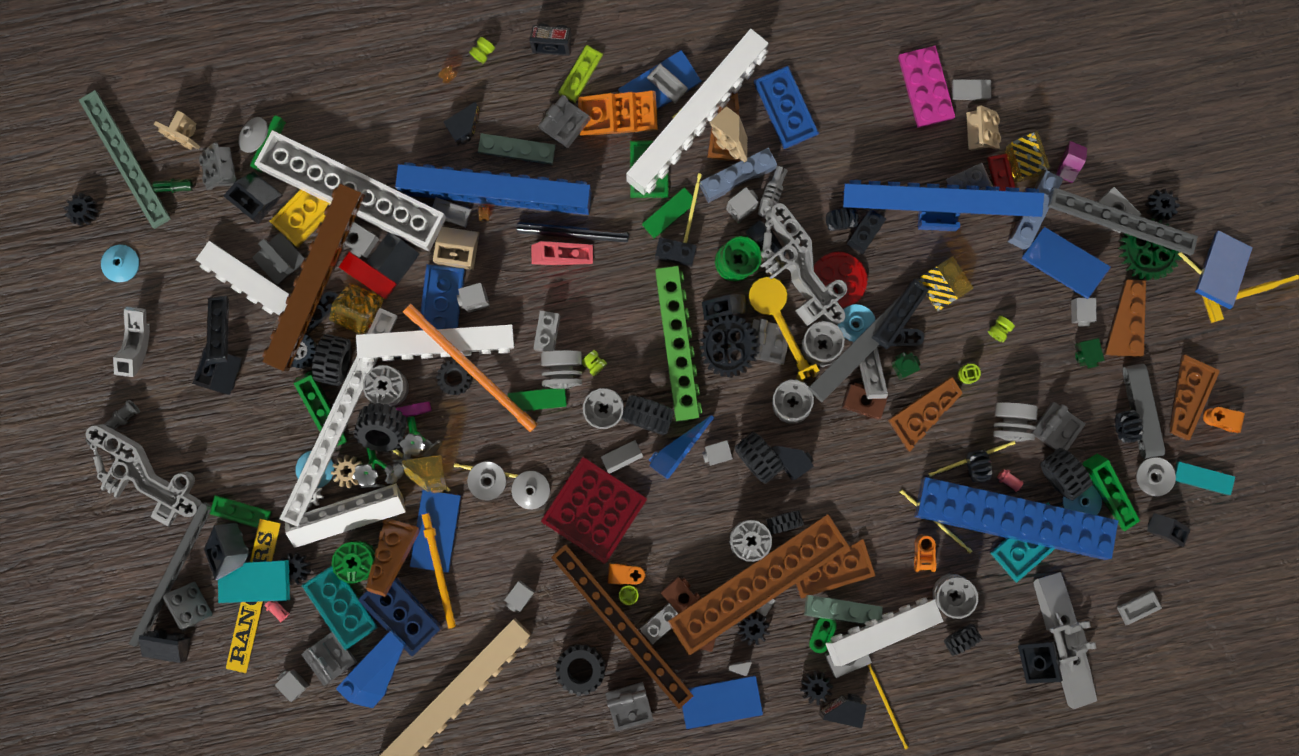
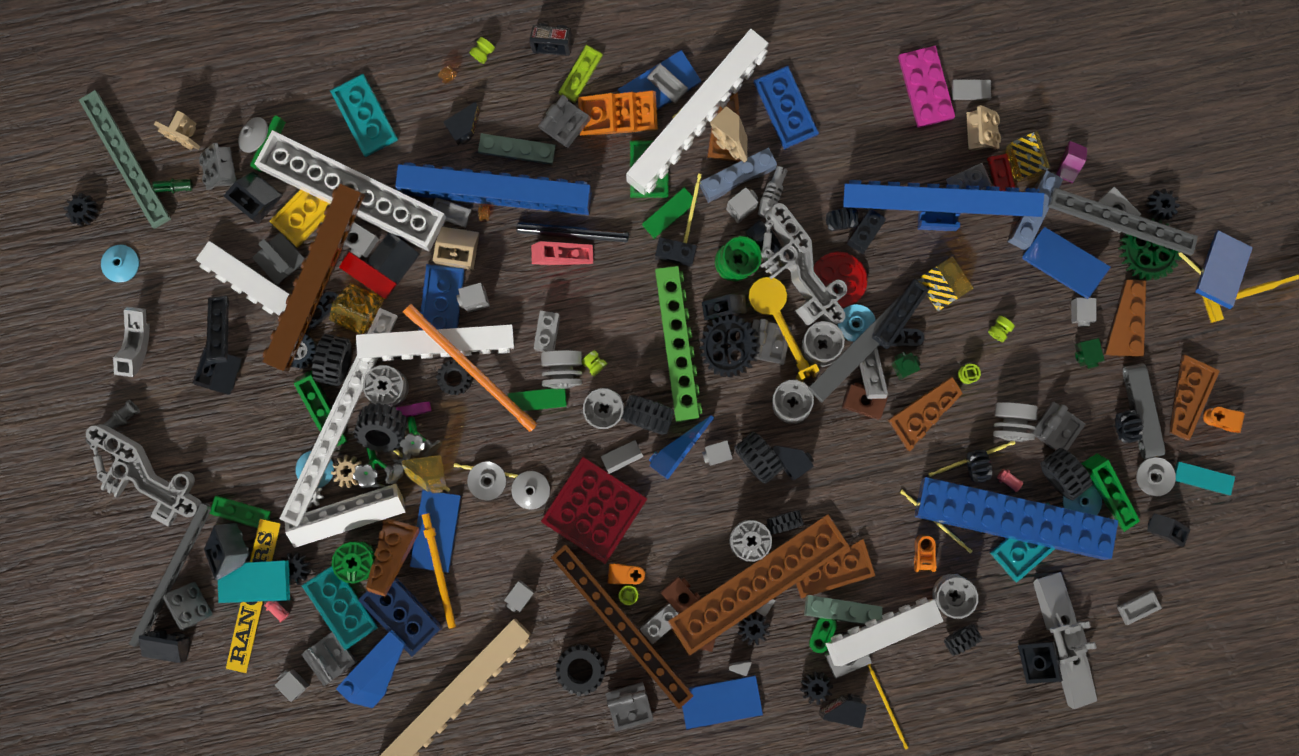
(364, 115): none -> teal tile

